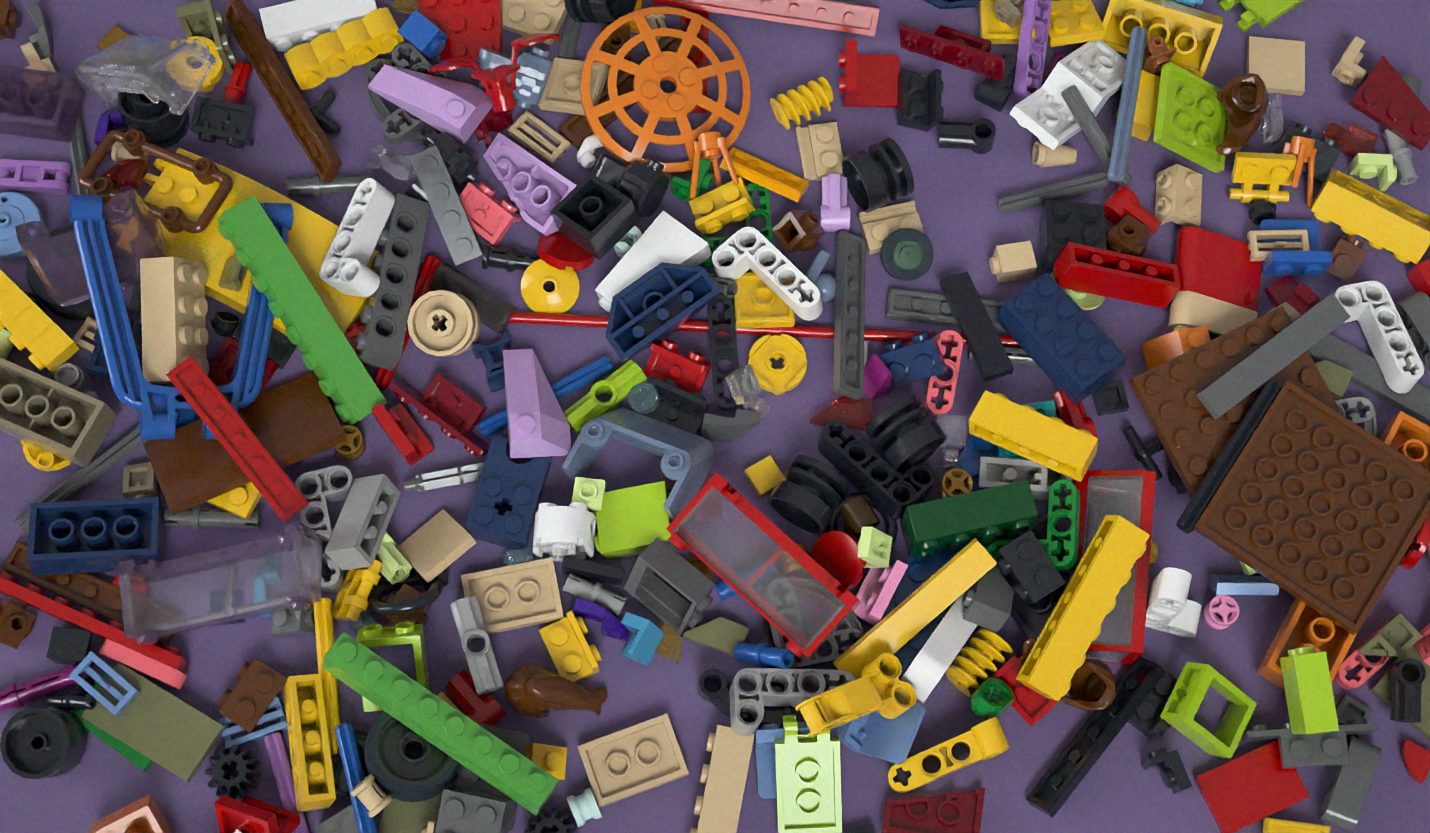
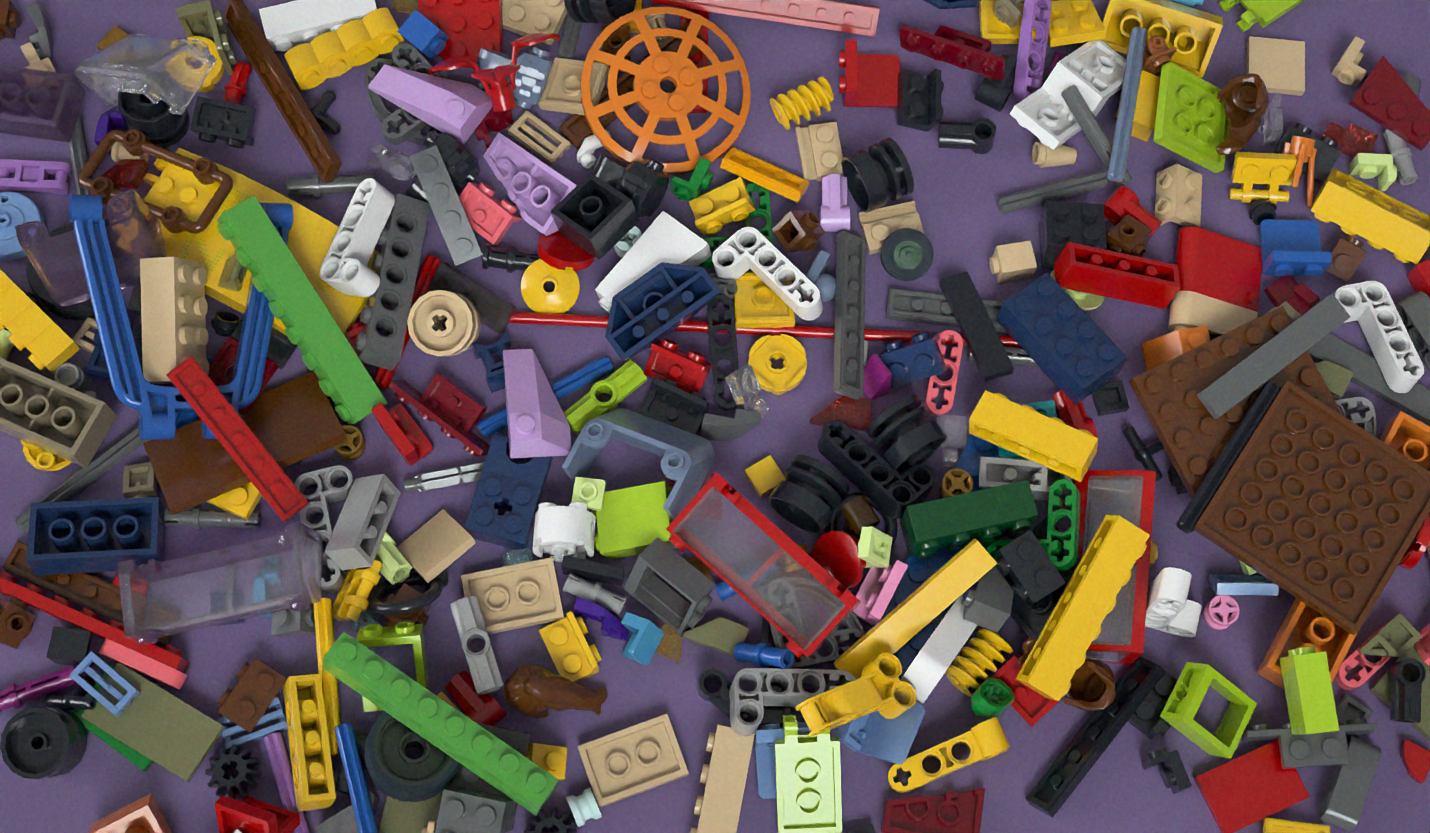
(371, 795): tan bush -> none
(643, 398): clear light blue tile -> none
(710, 146): orange plant -> none
(1256, 235): tan tile -> none

